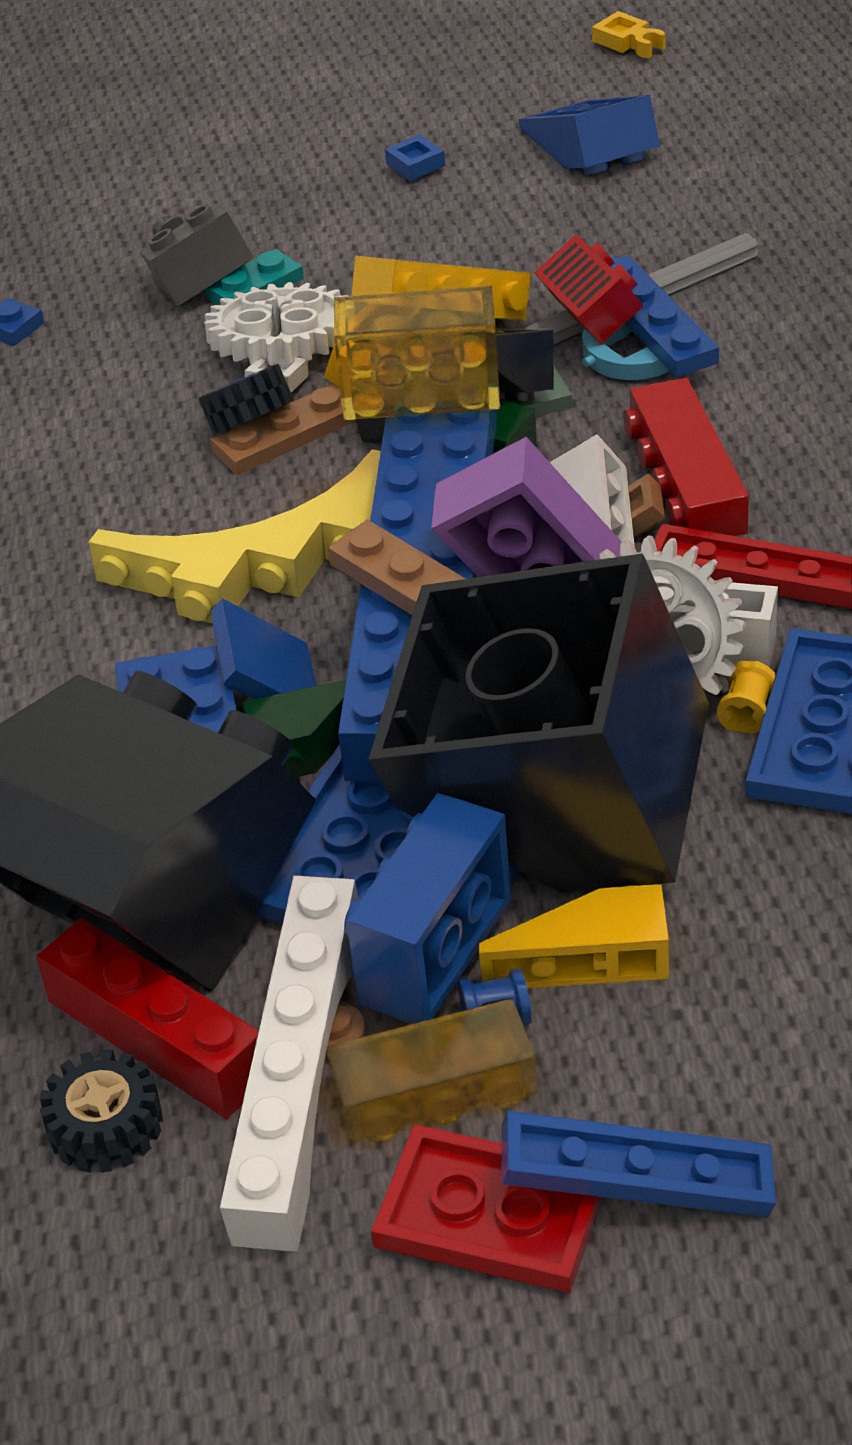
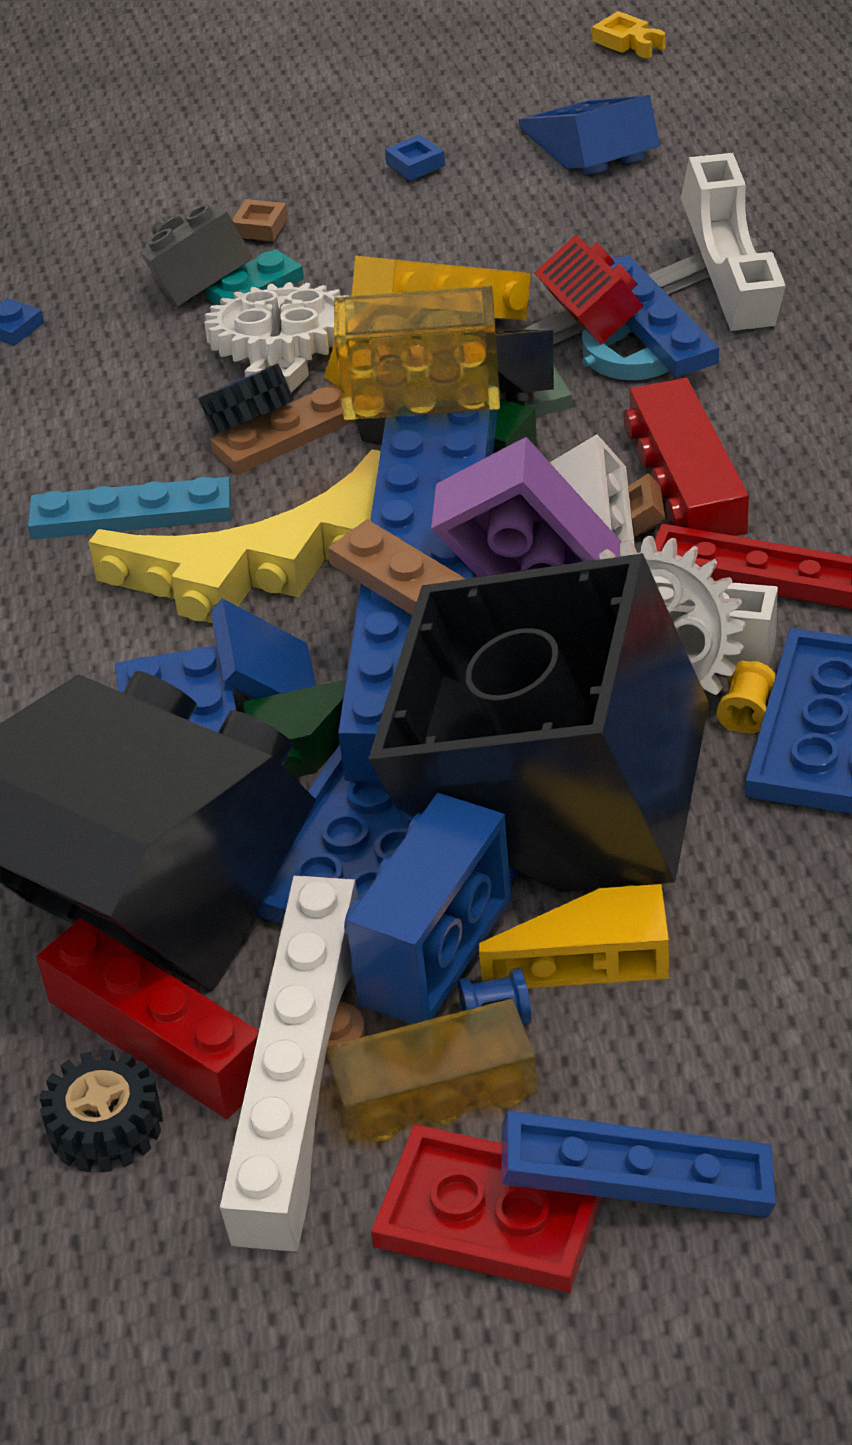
(130, 507): none -> dark azure plate
(260, 219): none -> medium nougat plate
(744, 280): none -> white arch

